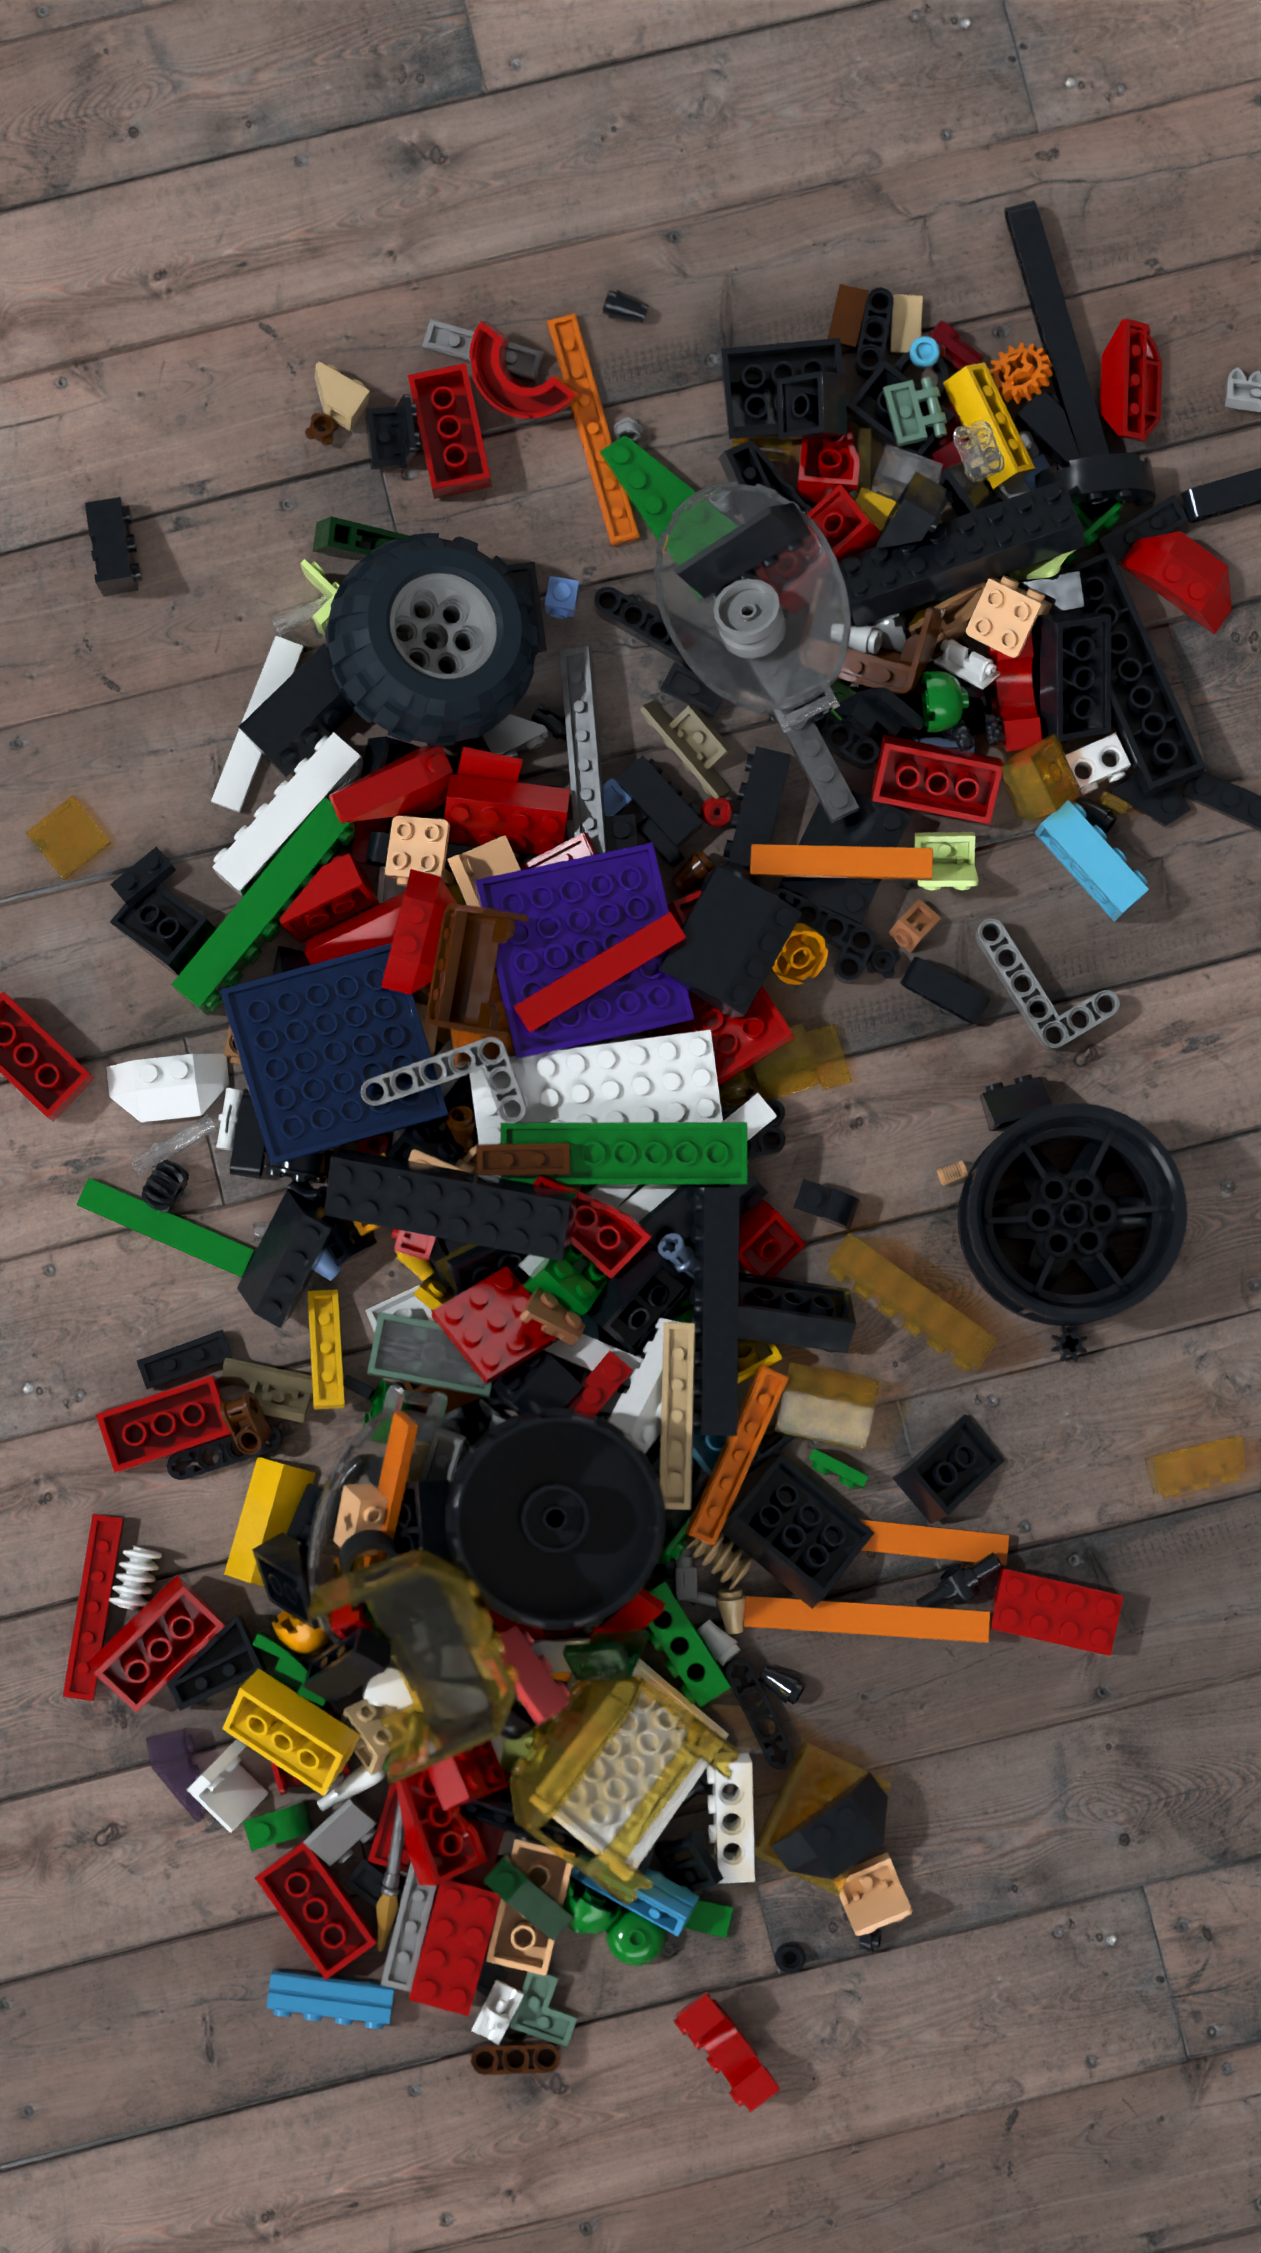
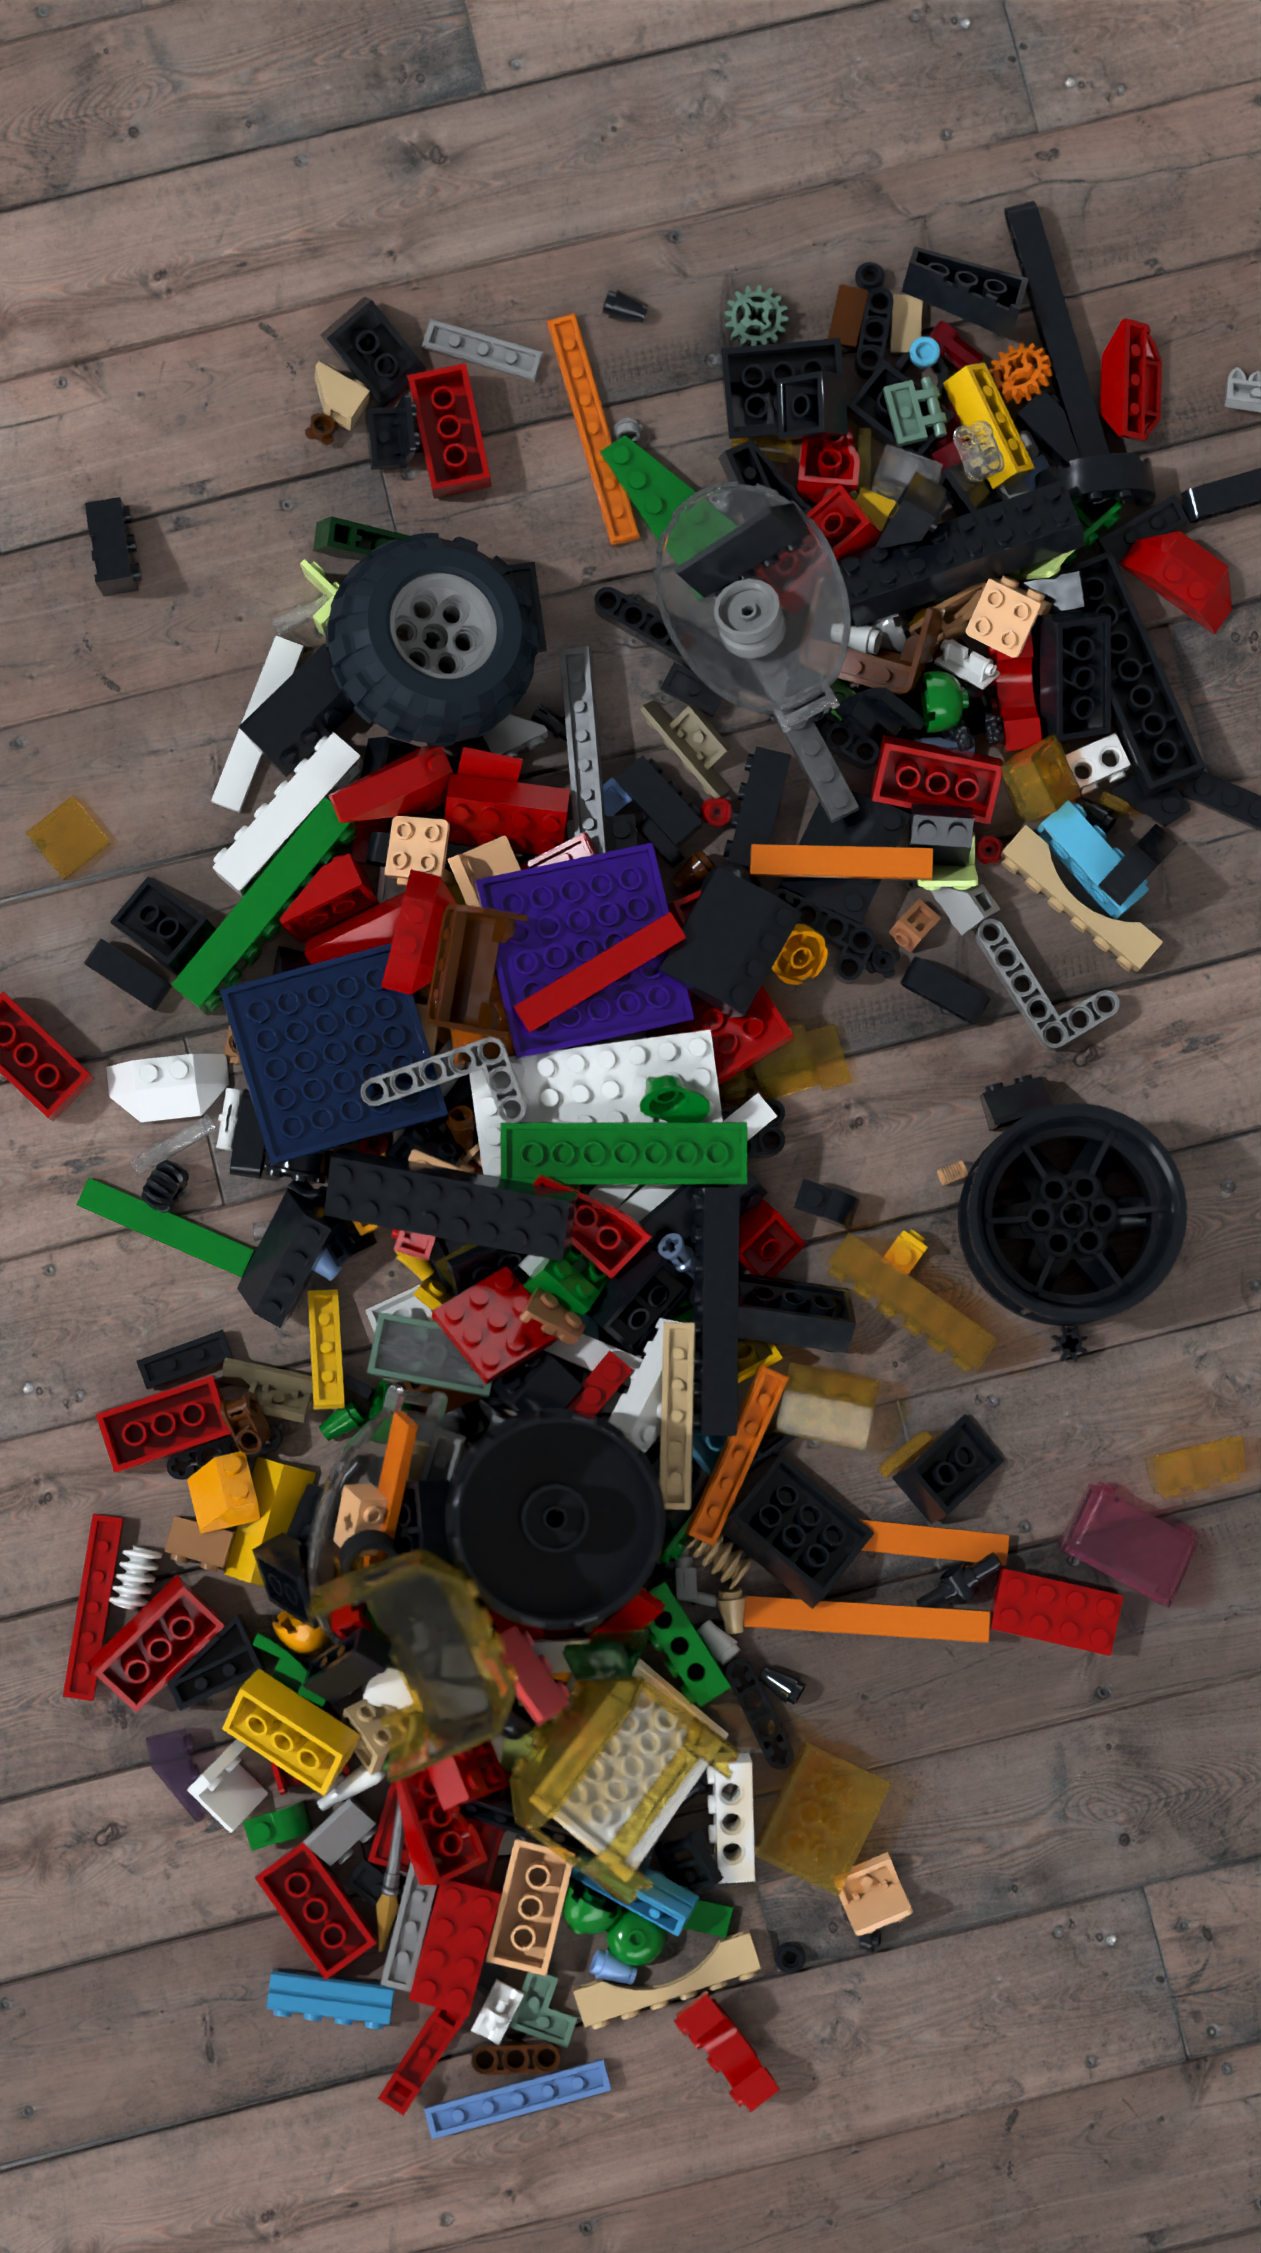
(127, 974): none -> black beam
(143, 877): black plate -> none
(209, 1548): none -> medium nougat brick
(223, 1493): none -> light orange slope
(343, 1420): none -> green cone
(373, 350): none -> black slope
(420, 2059): none -> red slope
(502, 390): red brick -> none
(517, 2098): none -> medium blue plate
(523, 1159): reddish brown plate -> none
(527, 1897): dark green slope -> none
(561, 597): medium blue brick -> none
(606, 1999): none -> tan arch
(609, 1968): none -> light blue cone
(671, 1100): none -> green piece
(765, 310): none -> sand green gear
(837, 1832): black wedge -> none
(848, 1475): green plate -> none
(869, 268): none -> black plate
(903, 1453): none -> clear yellow tile
(906, 1250): none -> yellow bracket
(943, 829): none -> black slope
(966, 290): none -> black wedge
(966, 907): none -> light grey slope
(991, 842): none -> red plate
(1127, 940): none -> tan arch
(1128, 1544): none -> clear pink windscreen
(1137, 864): none -> black beam

